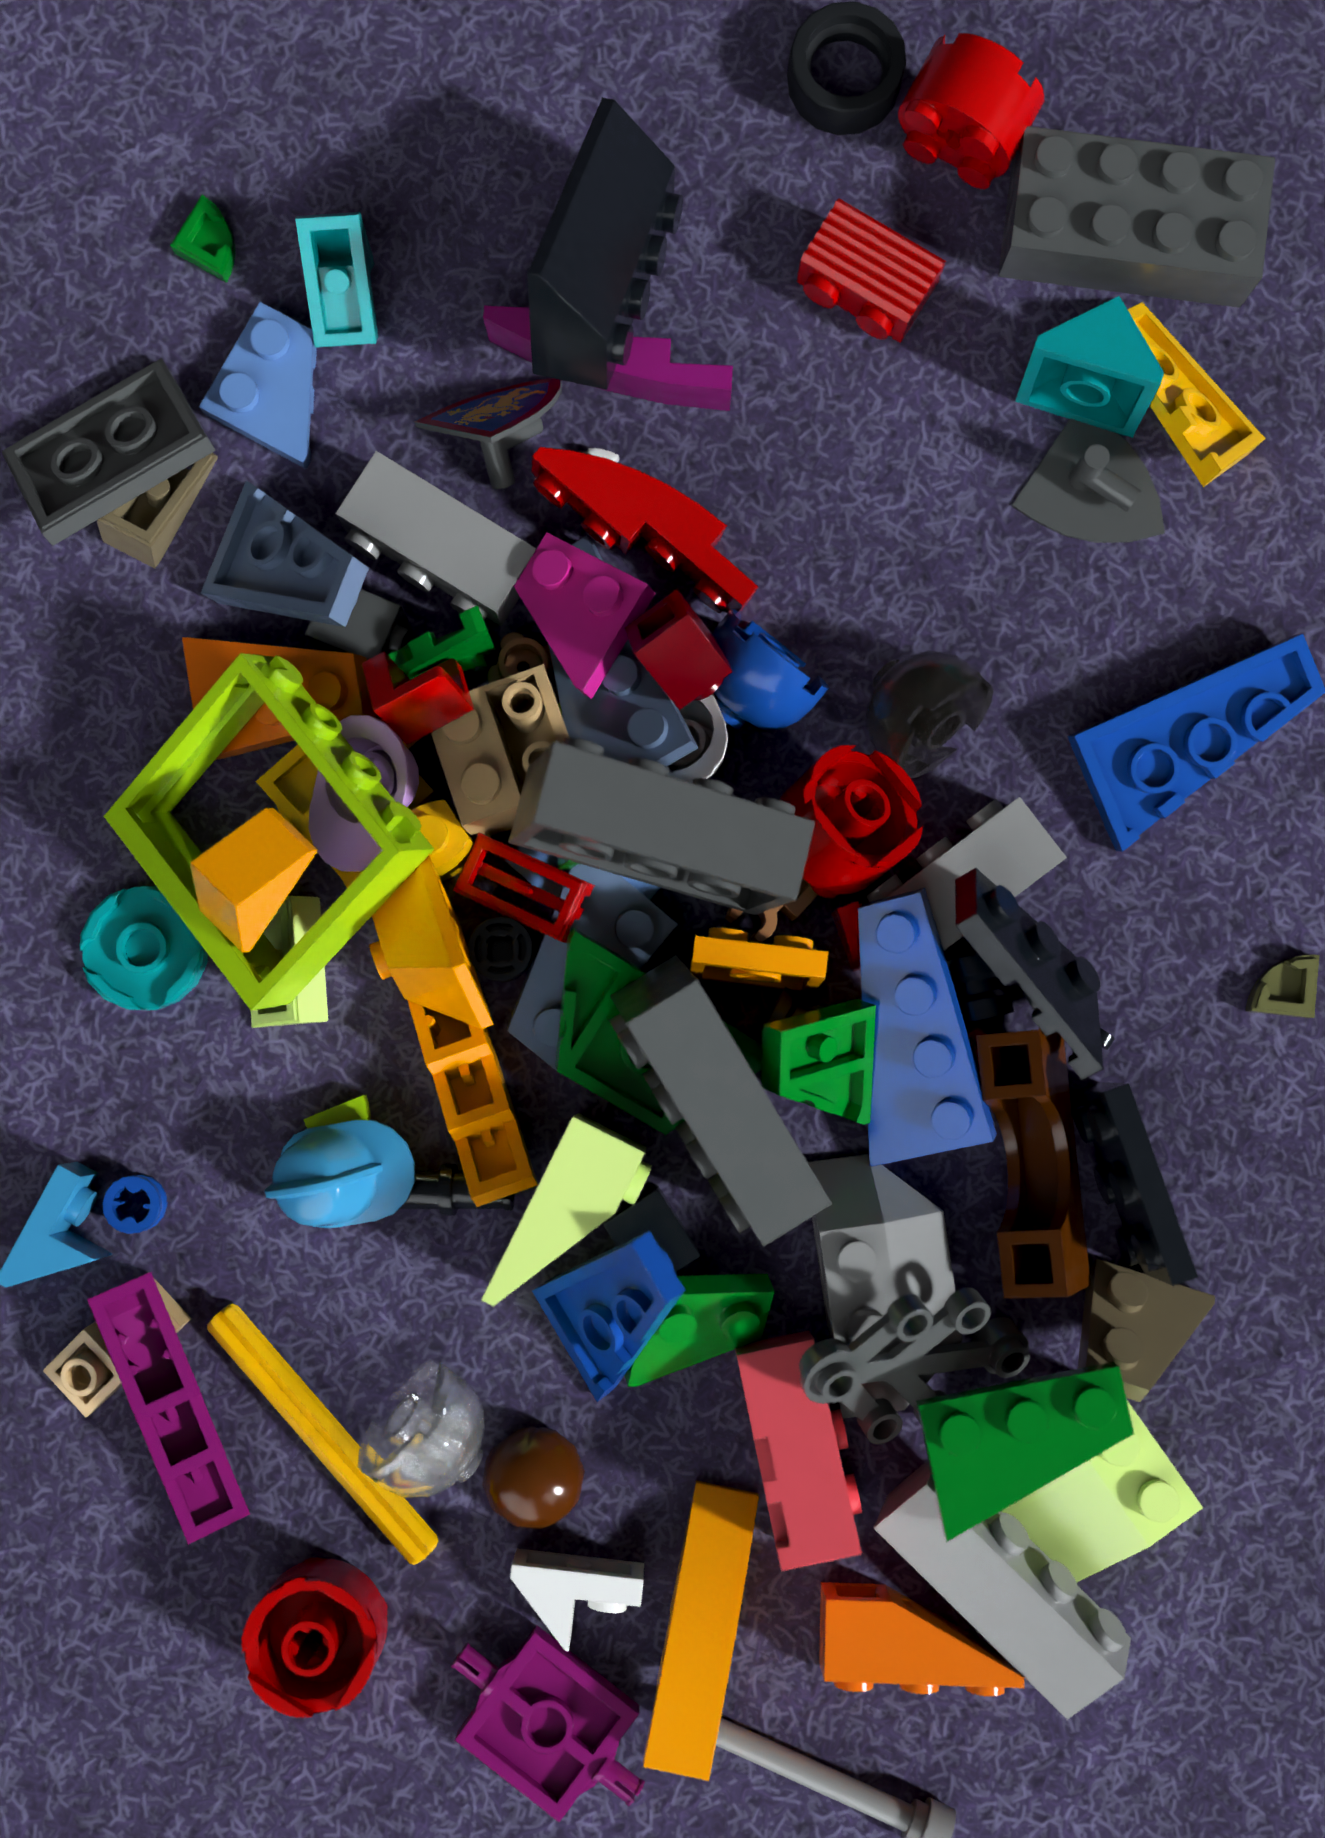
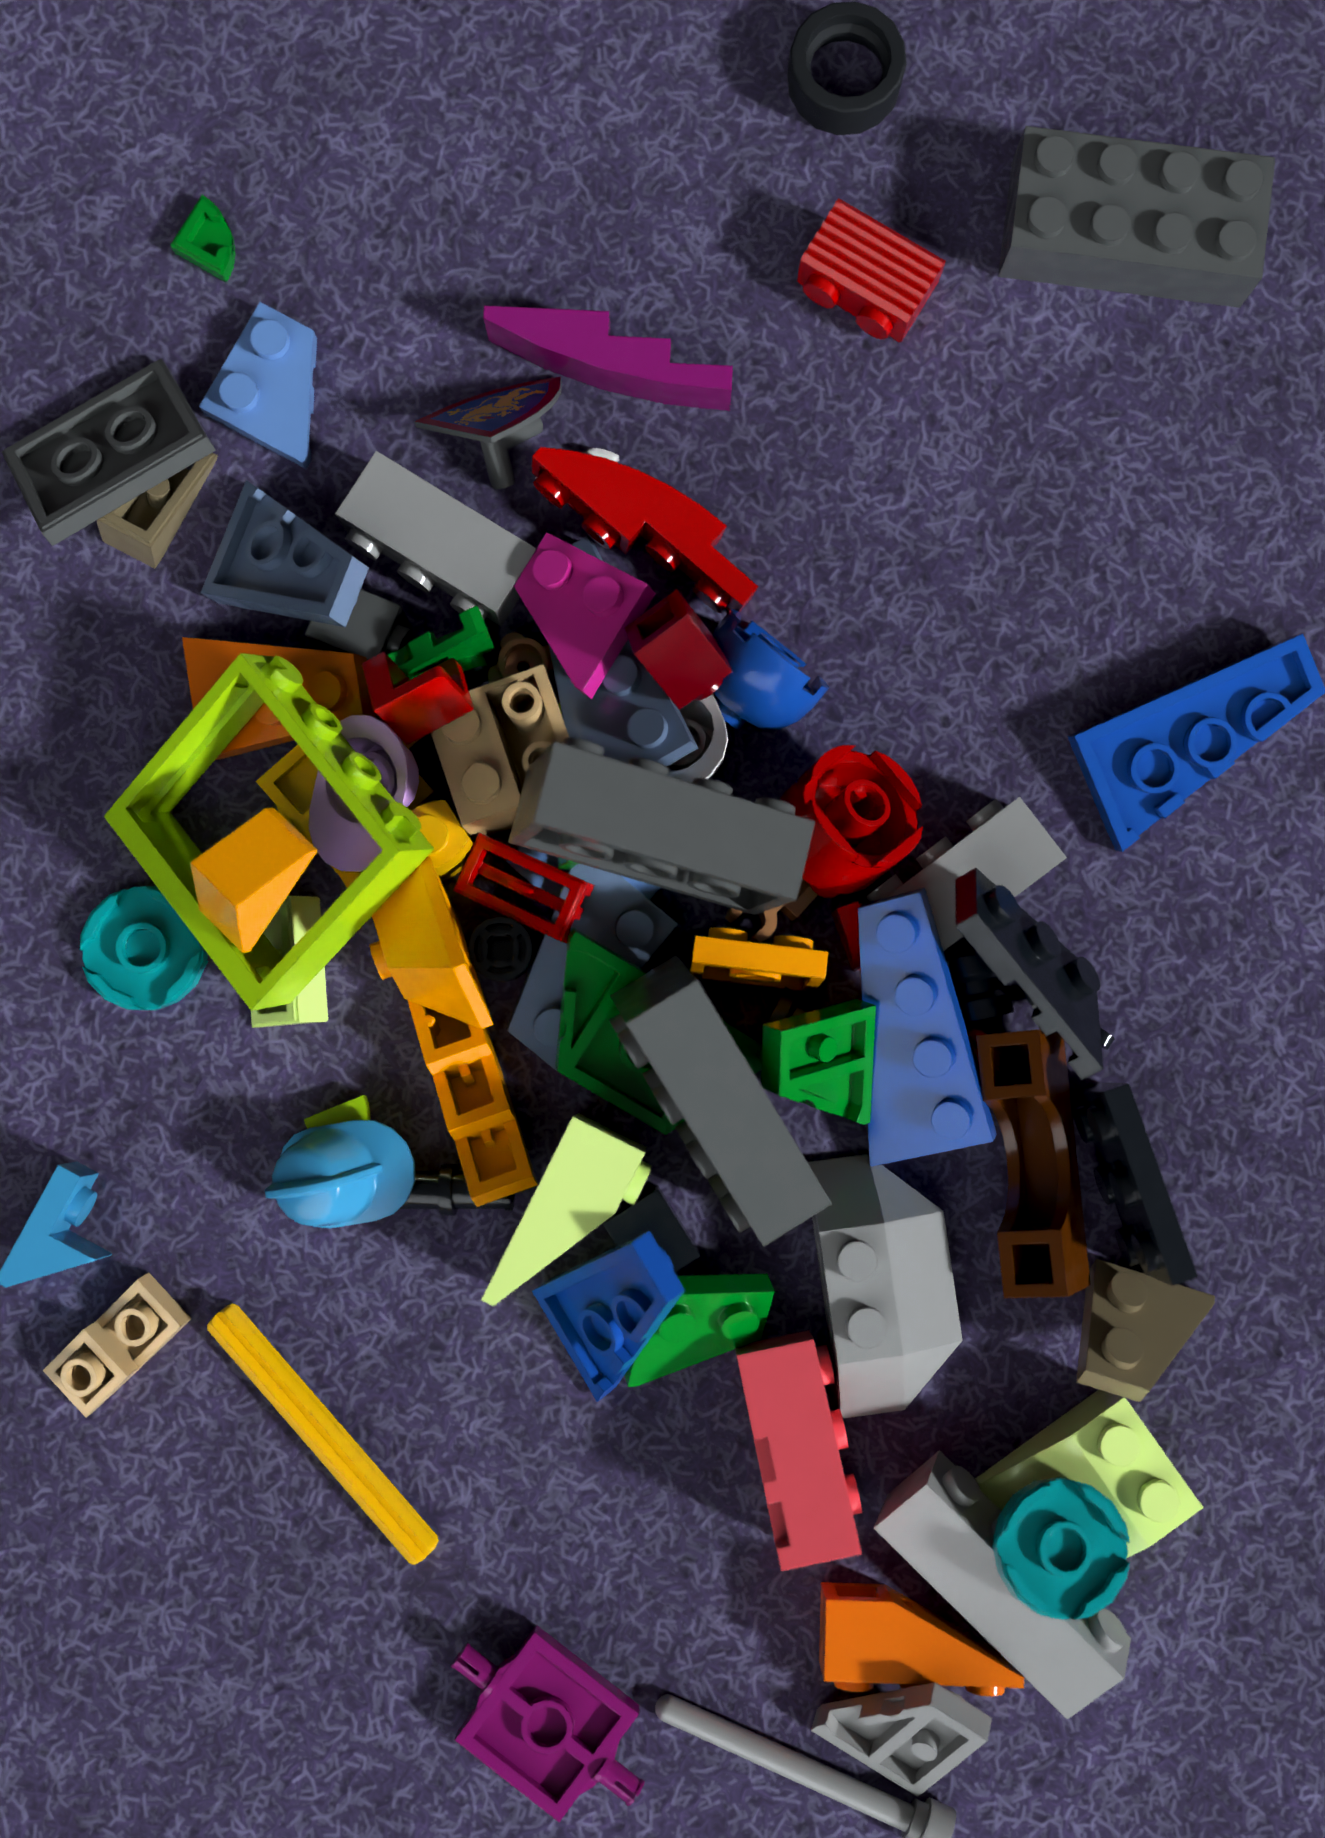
(134, 1224): blue bush -> none
(168, 1407): magenta slope -> none
(291, 1669): red brick -> none
(338, 278): teal slope -> none
(428, 1437): clear cylinder -> none
(533, 1477): reddish brown hair -> none
(556, 1580): white slope -> none
(601, 251): black slope -> none
(701, 1631): light orange slope -> none
(838, 1370): dark grey plant -> none
(906, 1732): none -> light grey wing
(921, 707): clear smoke cylinder -> none
(969, 108): red brick -> none
(1016, 1437): green wing -> none
(1061, 1548): none -> teal tile
(1092, 488): dark grey shield -> none
(1093, 370): teal slope -> none
(1193, 407): yellow wing -> none
(1287, 988): olive tile -> none

